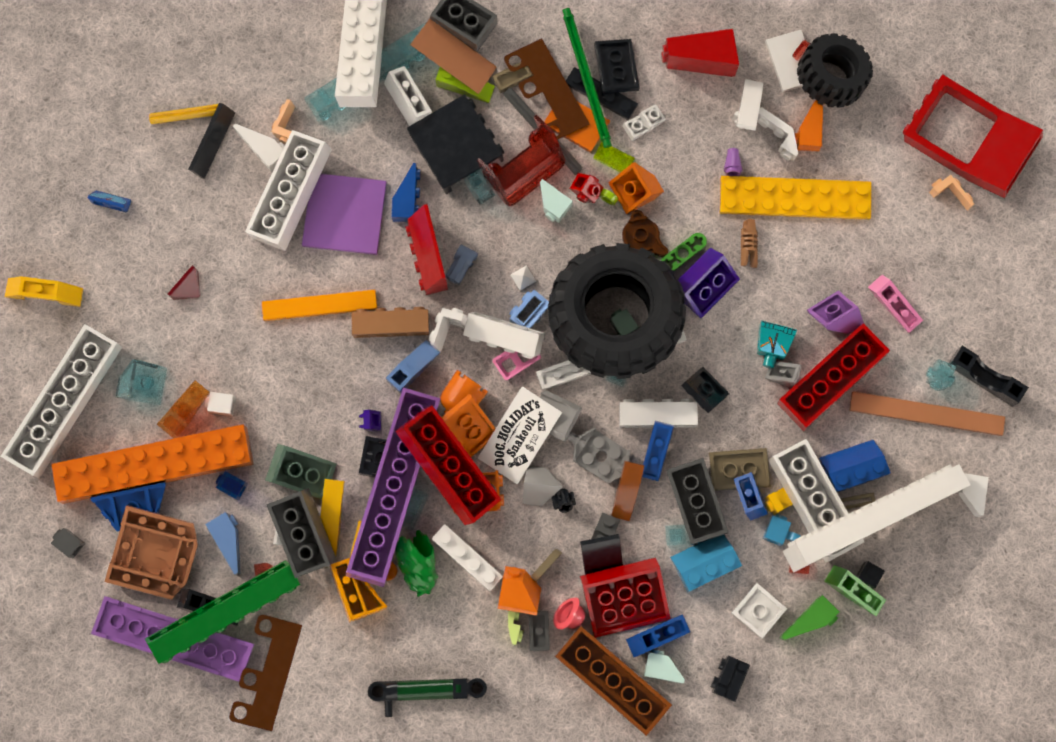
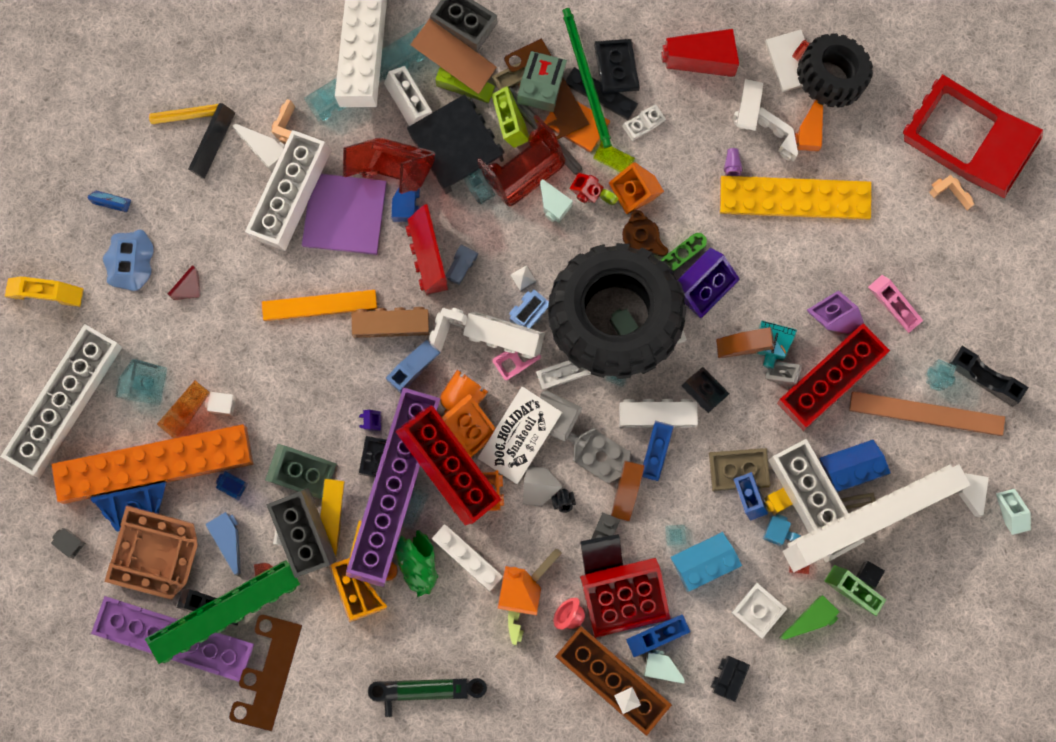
(139, 259): none -> medium blue piece
(389, 159): none -> clear red windscreen
(510, 118): none -> lime slope
(539, 631): dark grey plate -> none
(541, 81): none -> sand green slope
(627, 700): none -> white slope
(697, 501): dark grey brick -> none
(745, 343): none -> dark orange slope
(749, 243): medium nougat hinge -> none
(1014, 511): none -> light aqua slope

